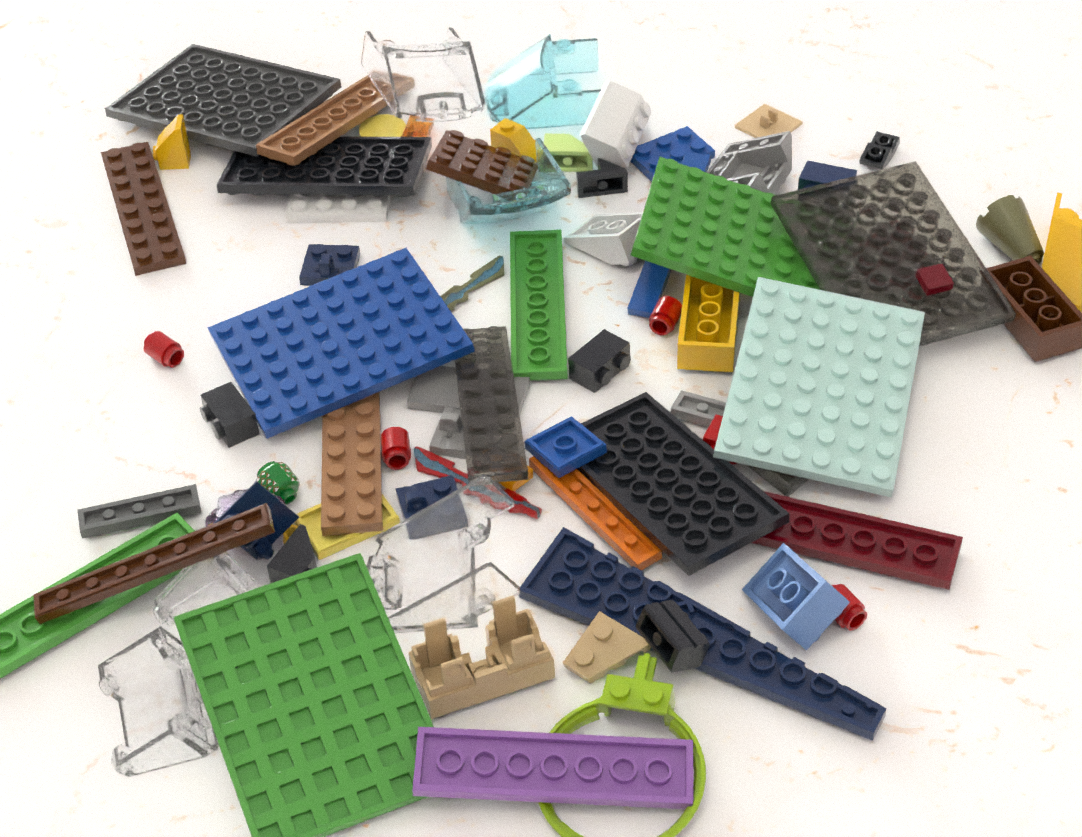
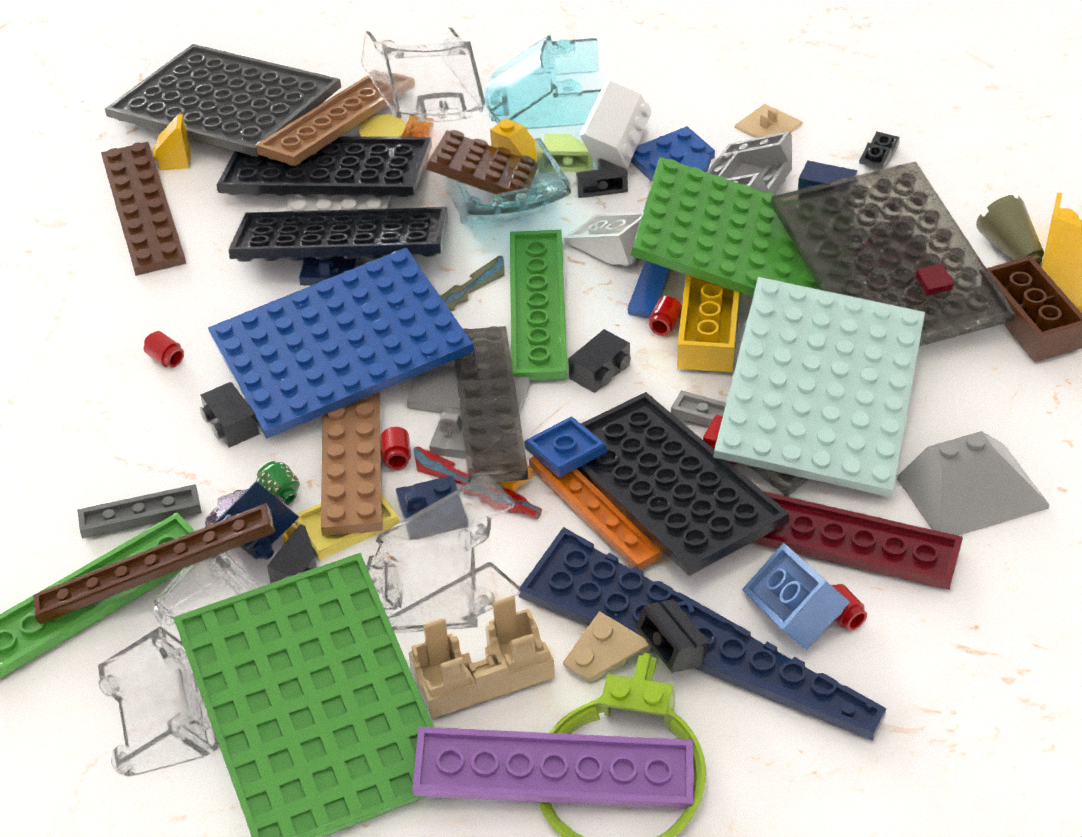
(339, 233): none -> black plate
(970, 485): none -> light grey slope

